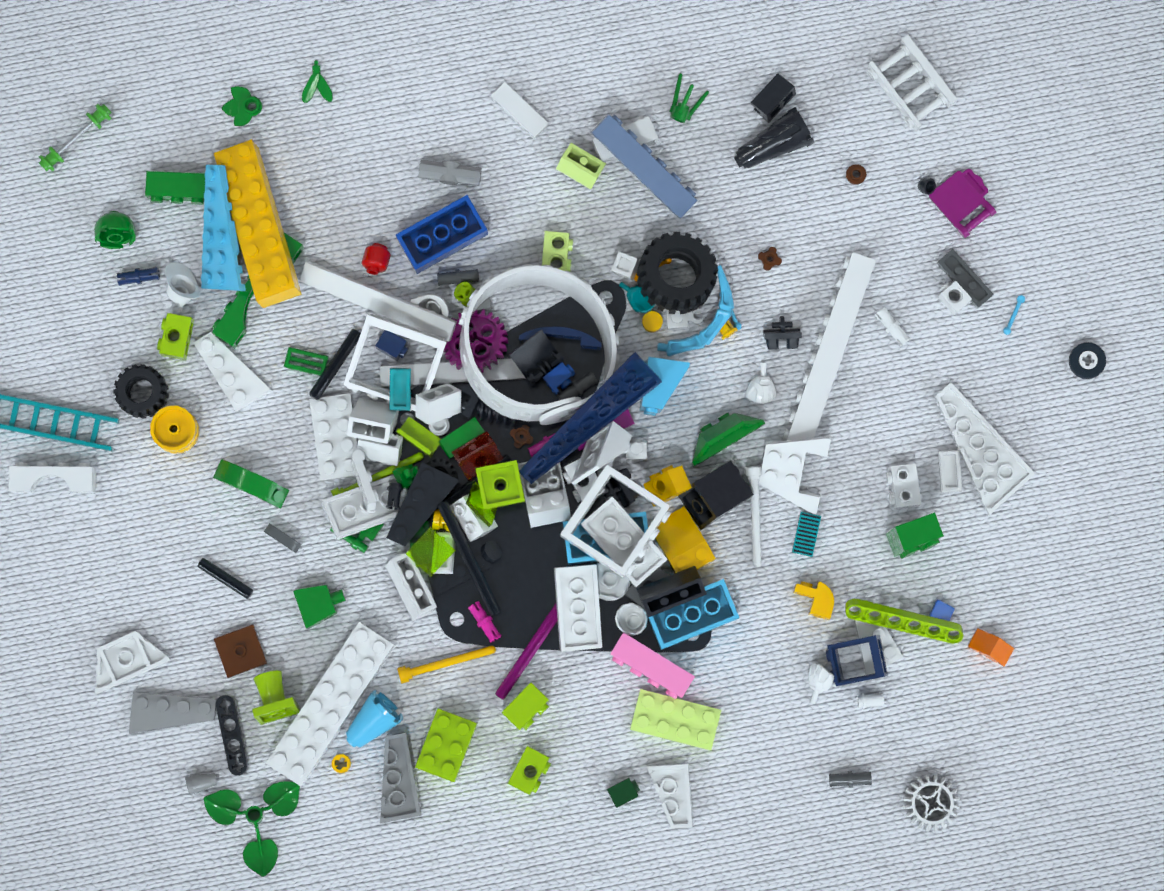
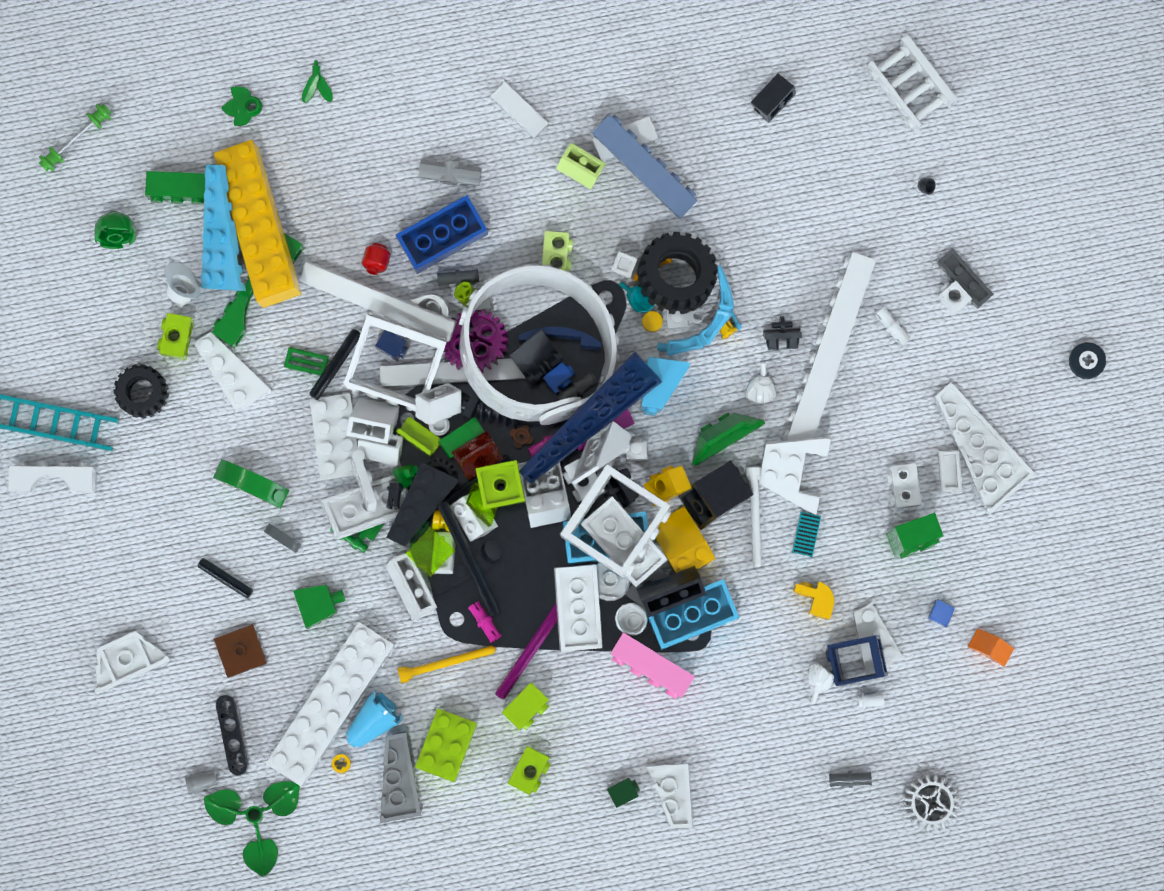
(138, 276): dark blue pin -> none
(166, 711): light grey wing -> none
(183, 438): yellow wheel -> none
(273, 698): lime plant -> none
(383, 473): lime piece -> none
(400, 389): teal tile -> none
(675, 719): yellowish green plate -> none
(680, 112): green plant -> none
(763, 256): reddish brown plate -> none
(776, 140): black cone -> none
(856, 180): reddish brown plate -> none
(903, 623): lime beam -> none
(960, 197): magenta piece -> none
(1020, 300): medium azure hinge -> none

